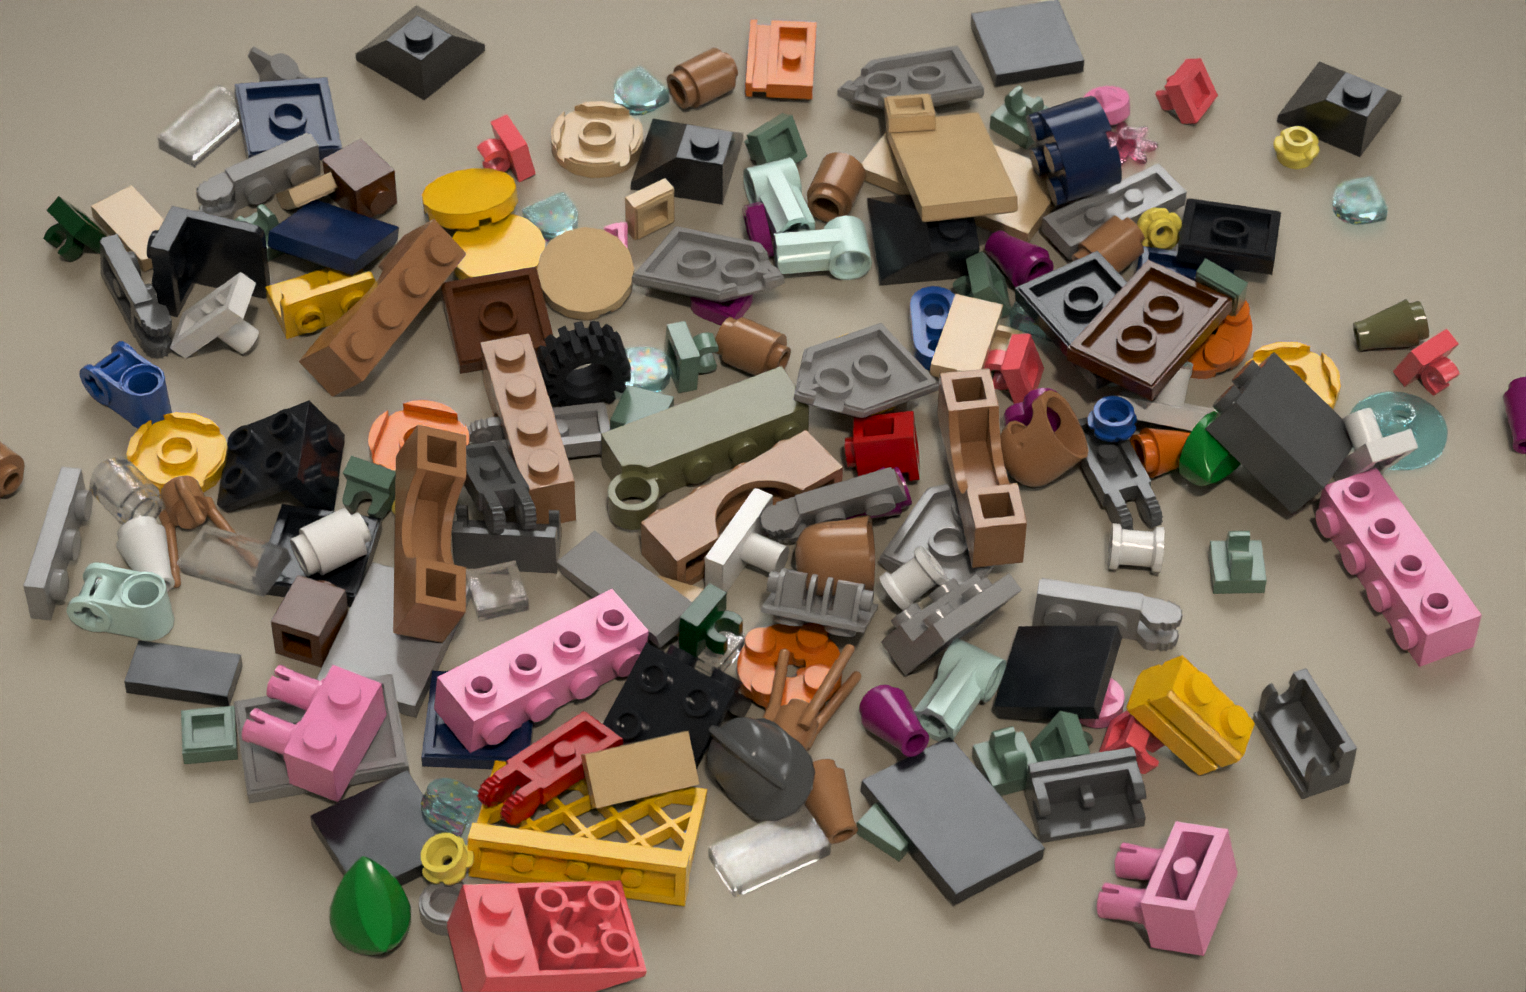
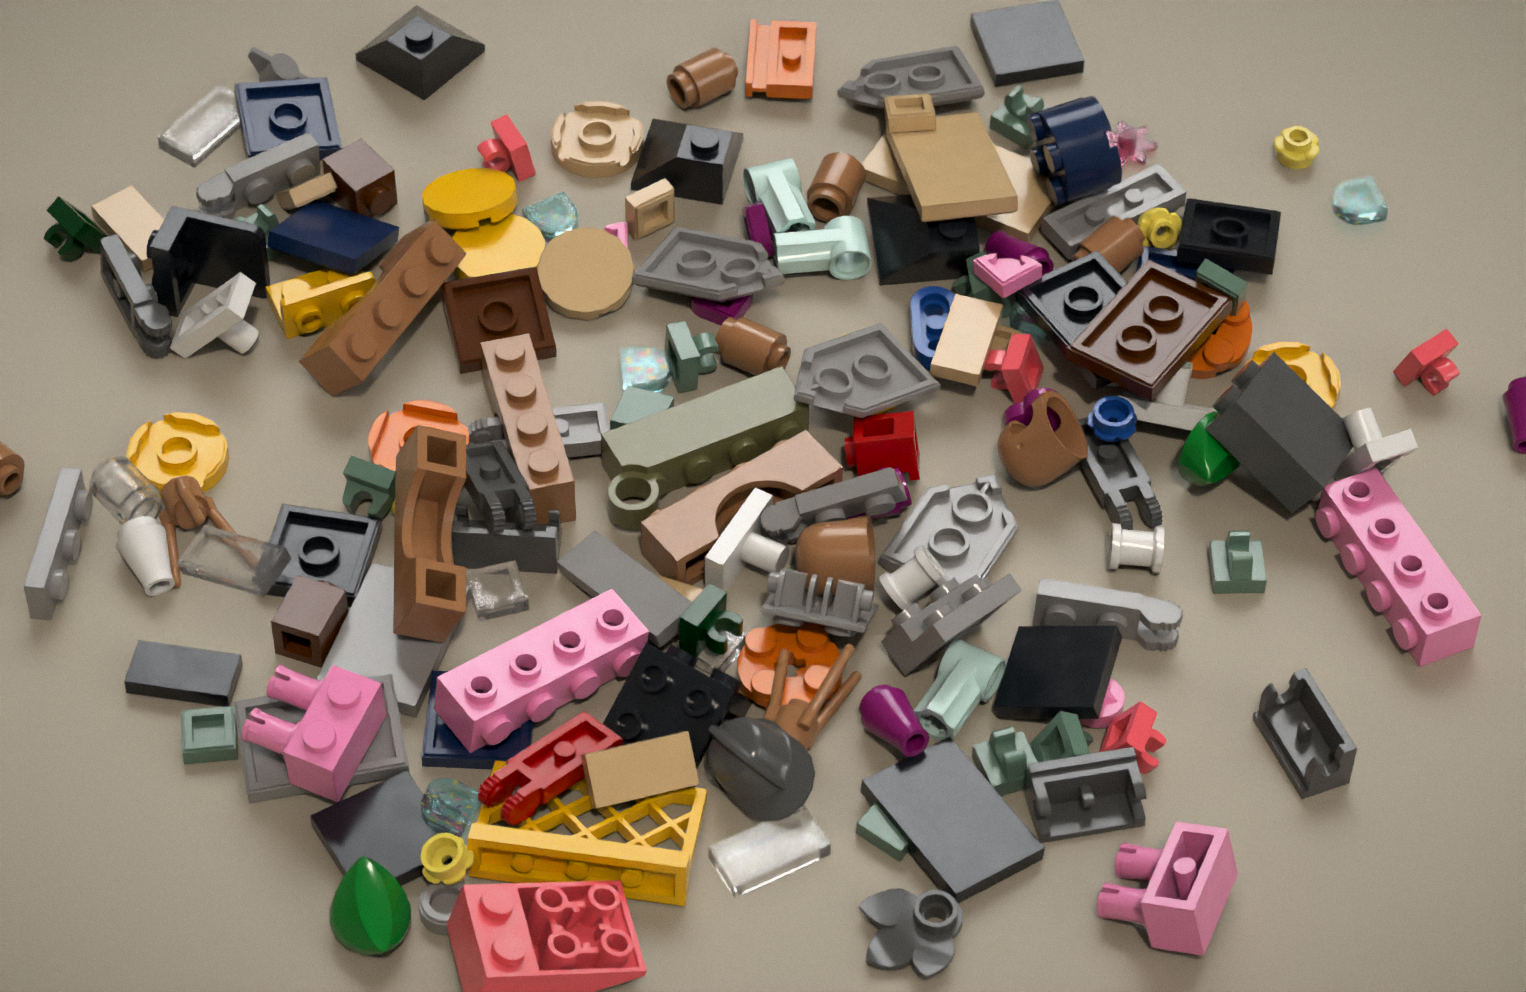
(124, 601): light aqua piece -> none
(128, 385): blue piece -> none
(282, 452): black bracket -> none
(331, 542): white brick -> none
(580, 347): black tyre -> none
(640, 92): clear light blue tile -> none
(776, 141): sand green tile -> none
(831, 803): medium nougat cone -> none
(908, 935): none -> dark grey plate
(986, 500): medium nougat arch -> none
(1007, 274): none -> bright pink tile
(1114, 102): bright pink tile -> none
(1159, 449): orange cone -> none
(1188, 91): coral tile -> none
(1190, 715): yellow brick -> none
(1340, 108): black slope -> none
(1395, 326): olive cone -> none
(1405, 411): clear light blue dish -> none

